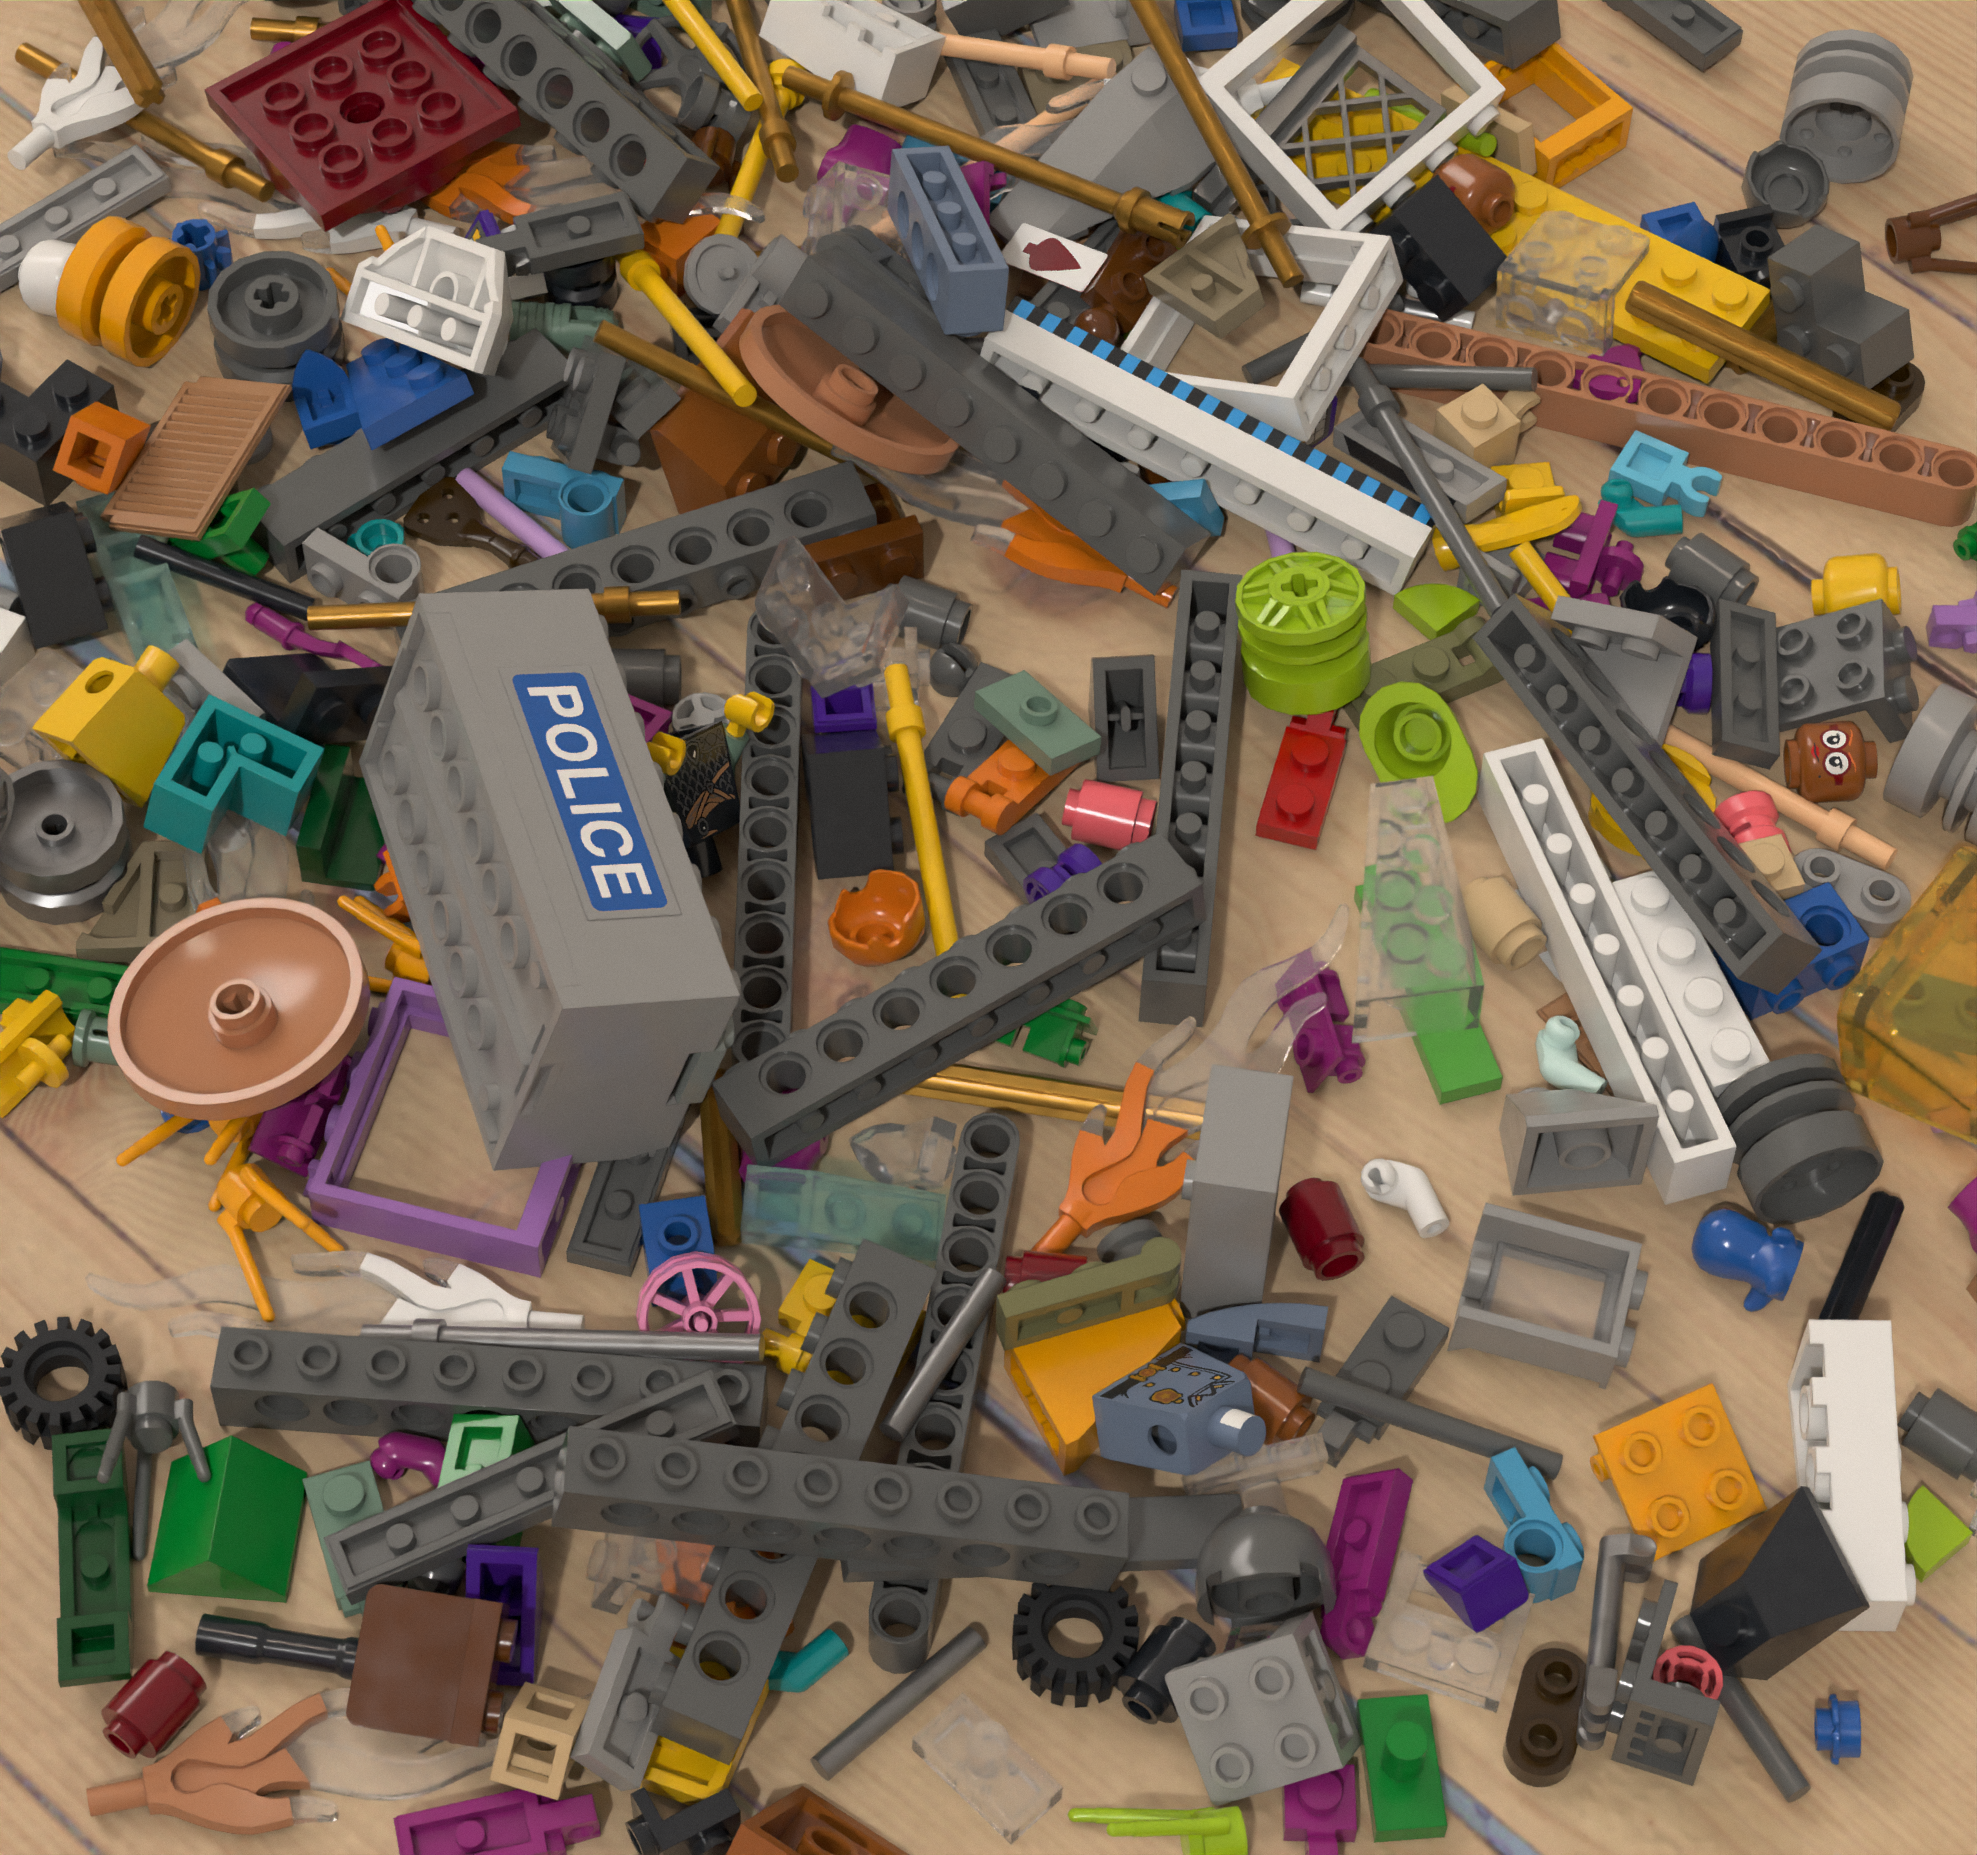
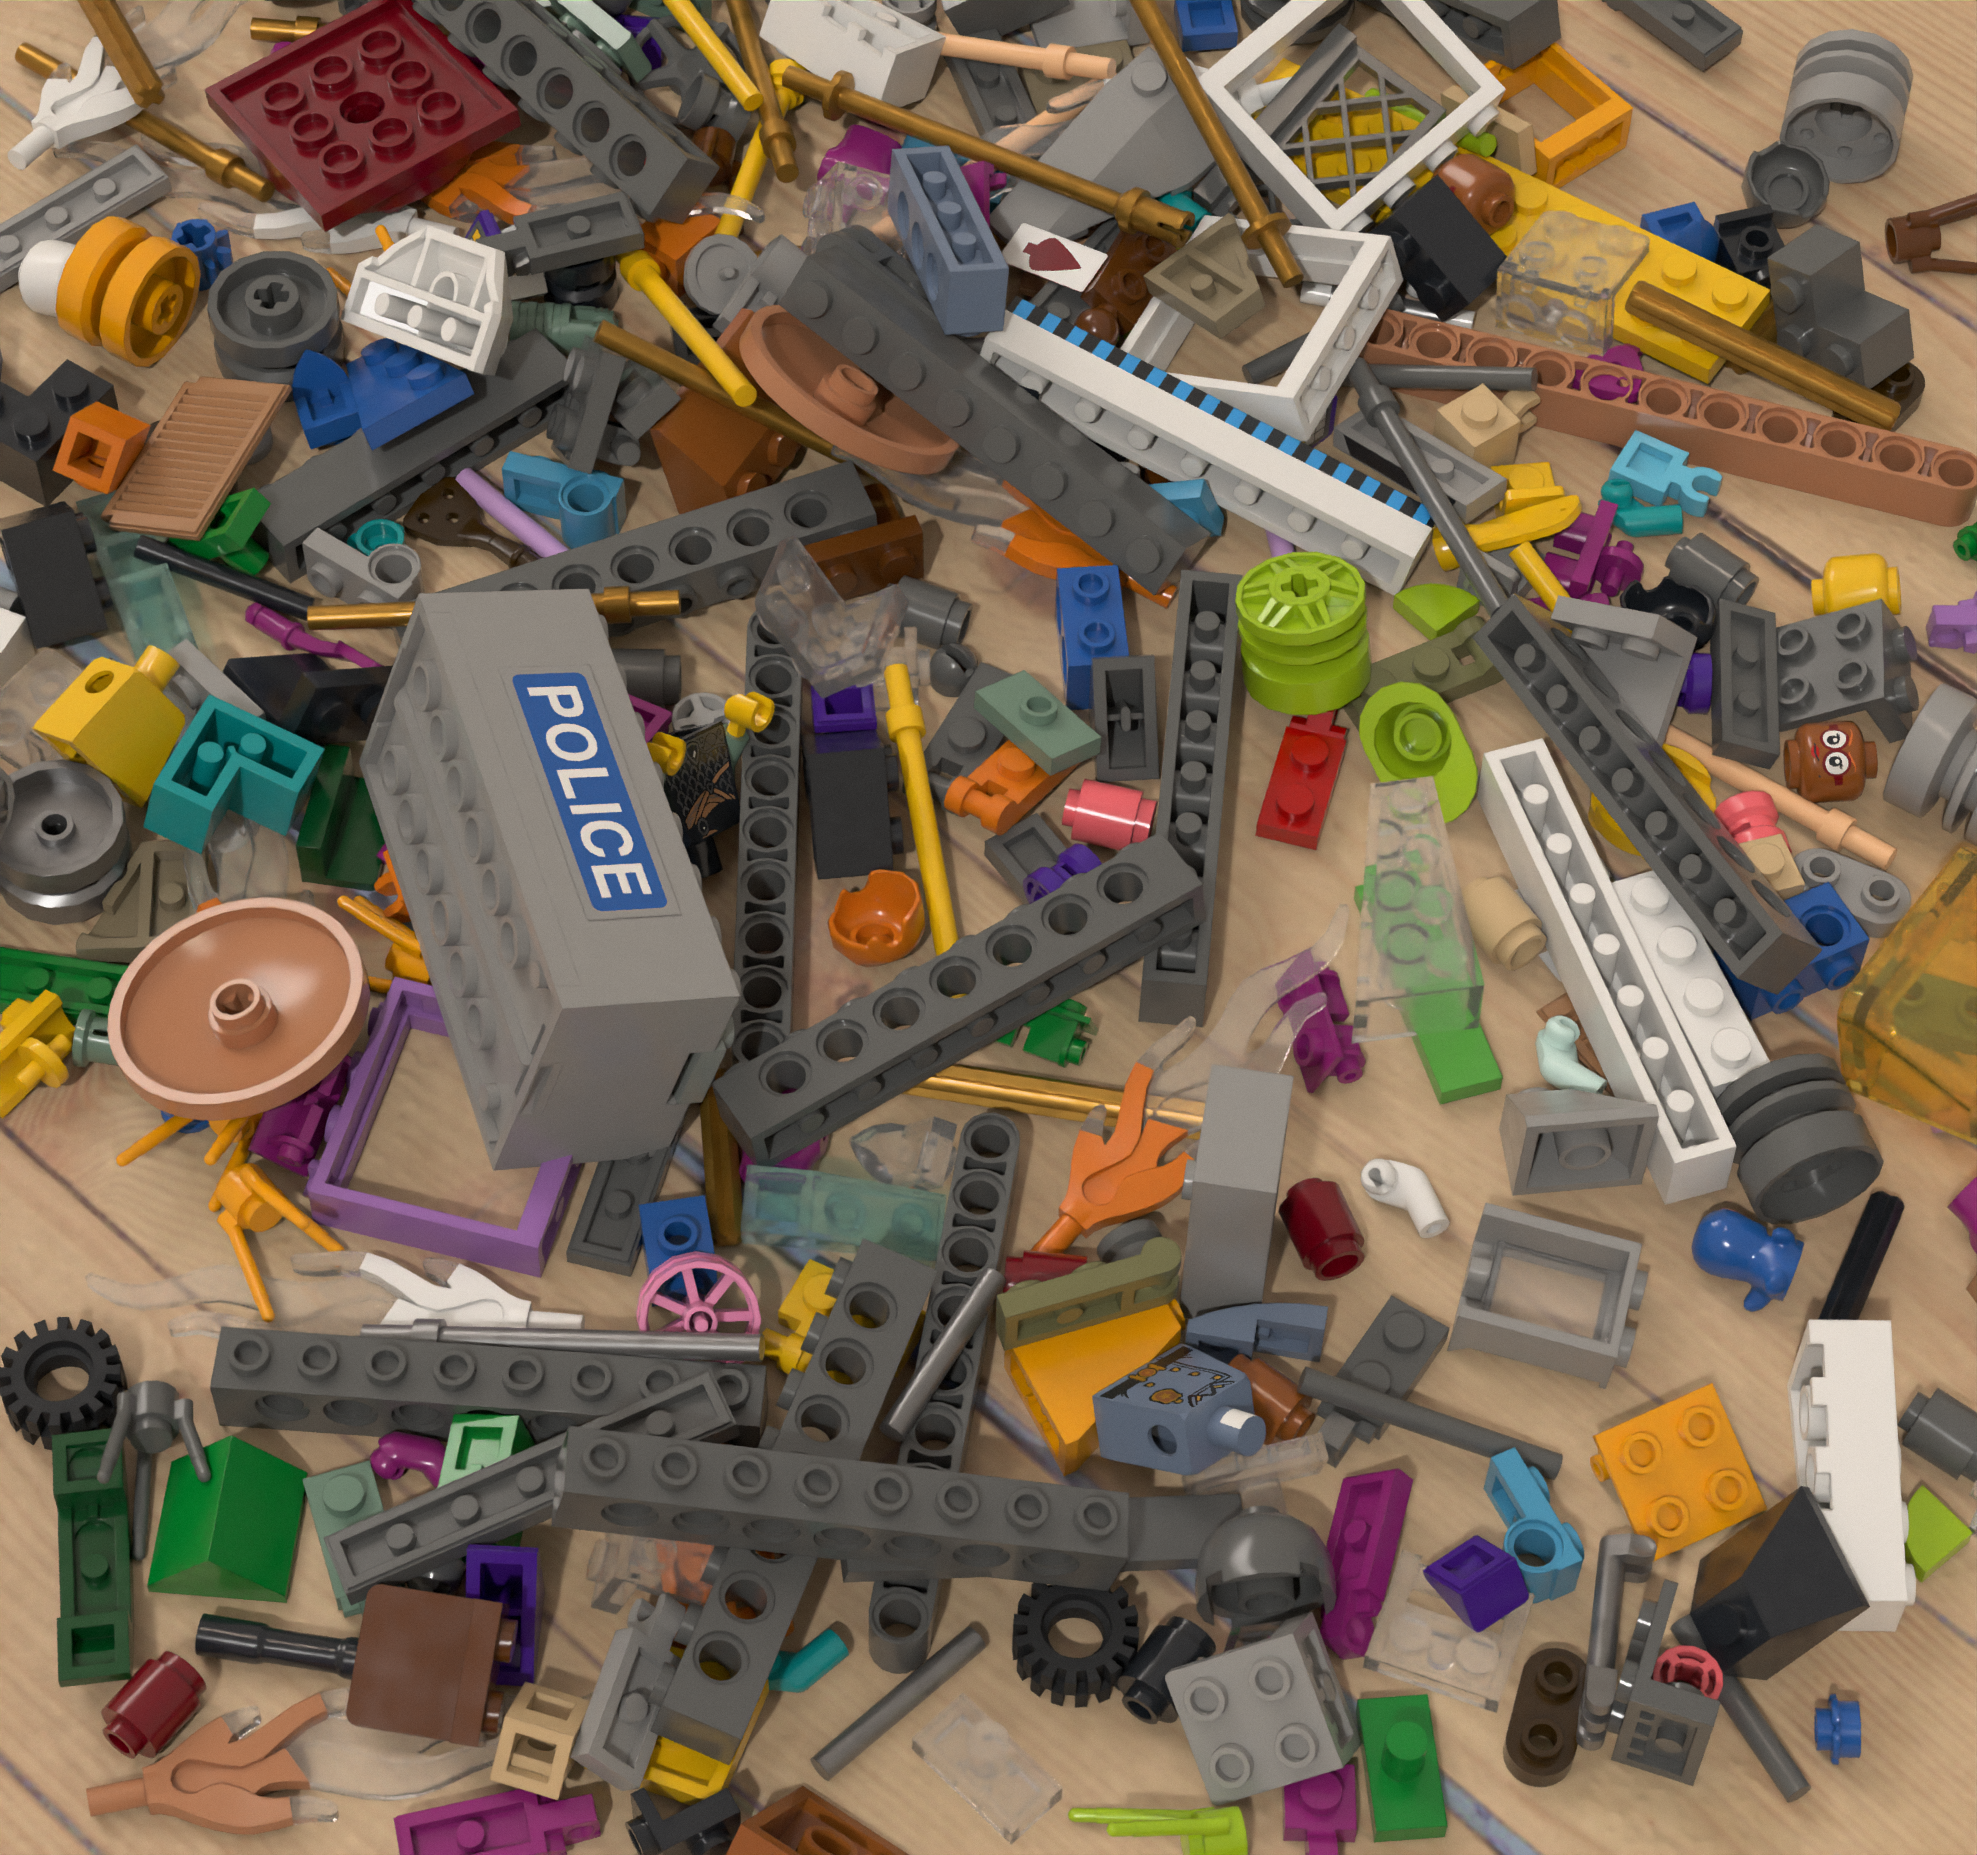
(1087, 625): none -> blue brick

